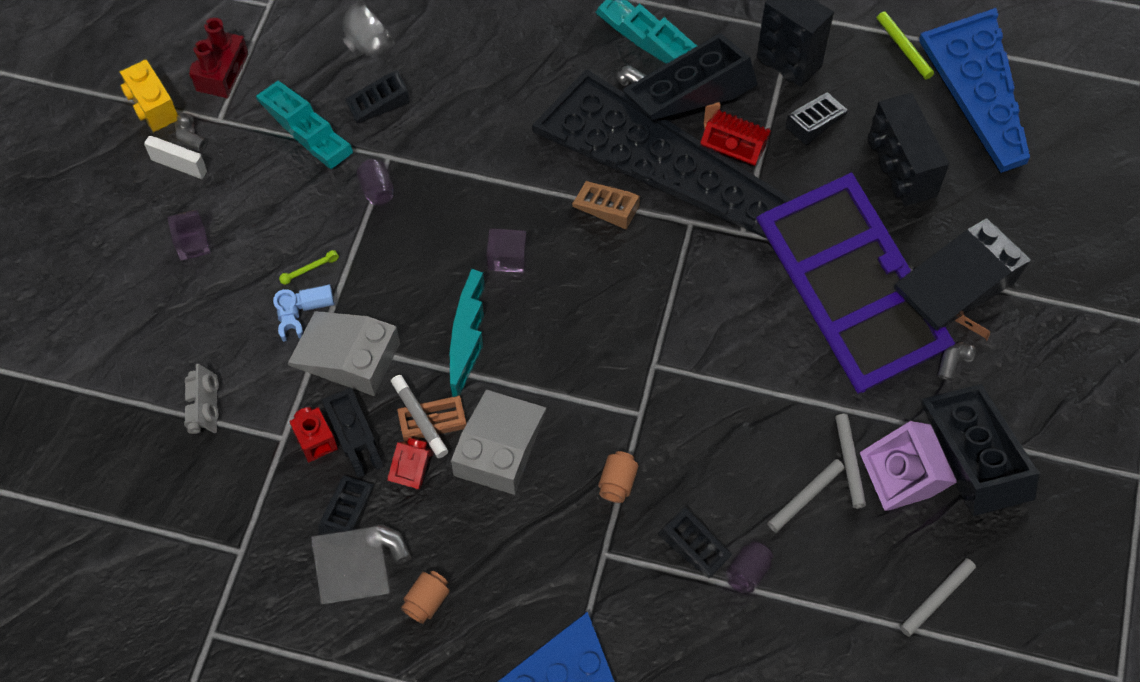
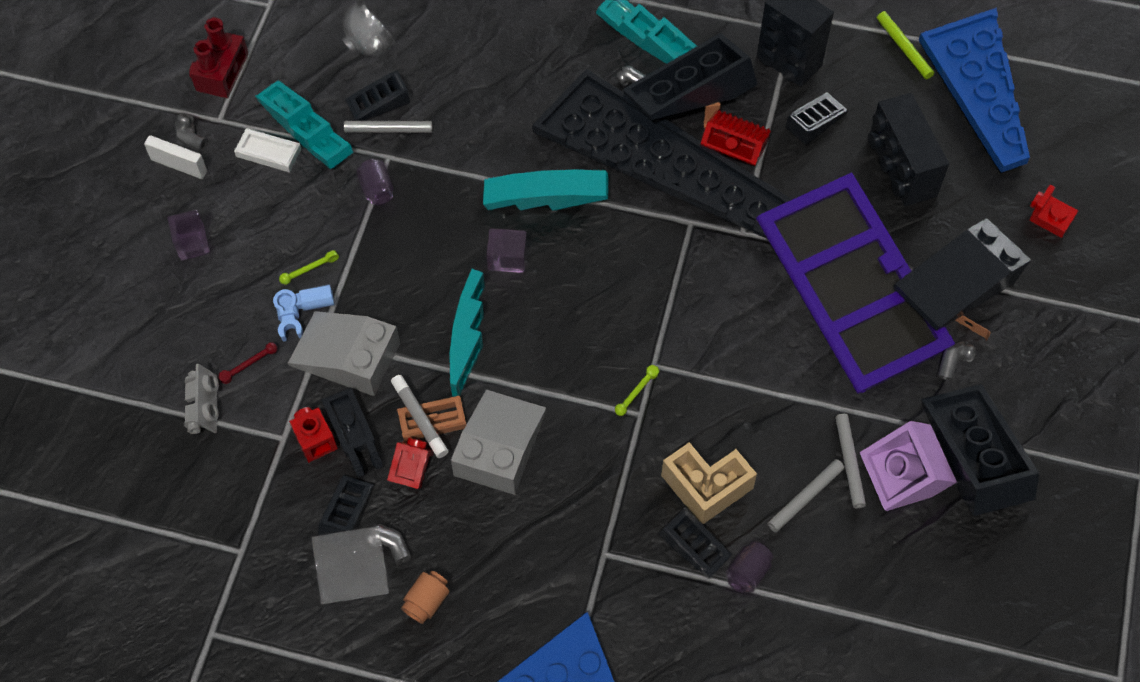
(149, 95): yellow brick -> none
(226, 376): none -> dark red hinge
(267, 150): none -> white tile
(388, 126): none -> light grey piece
(552, 188): none -> teal slope
(610, 214): medium nougat slope -> none
(618, 477): nougat brick -> none
(651, 373): none -> lime hinge
(707, 488): none -> tan brick
(937, 597): light grey bar -> none
(1052, 213): none -> red bracket

